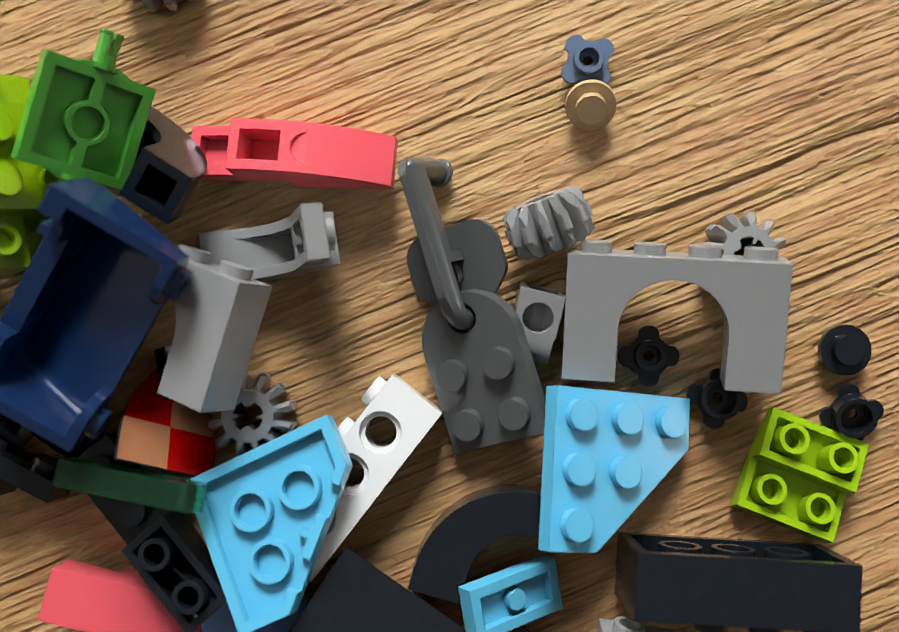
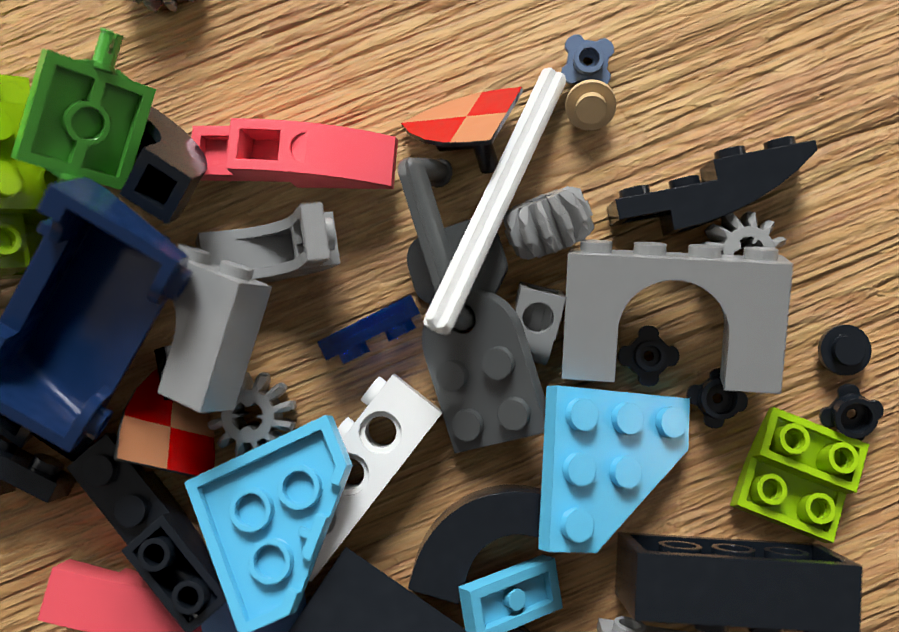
(130, 484): clear green beam -> none
(352, 340): none -> clear blue plate
(466, 124): none -> shield
(494, 203): none -> white axle
(726, 186): none -> black slope

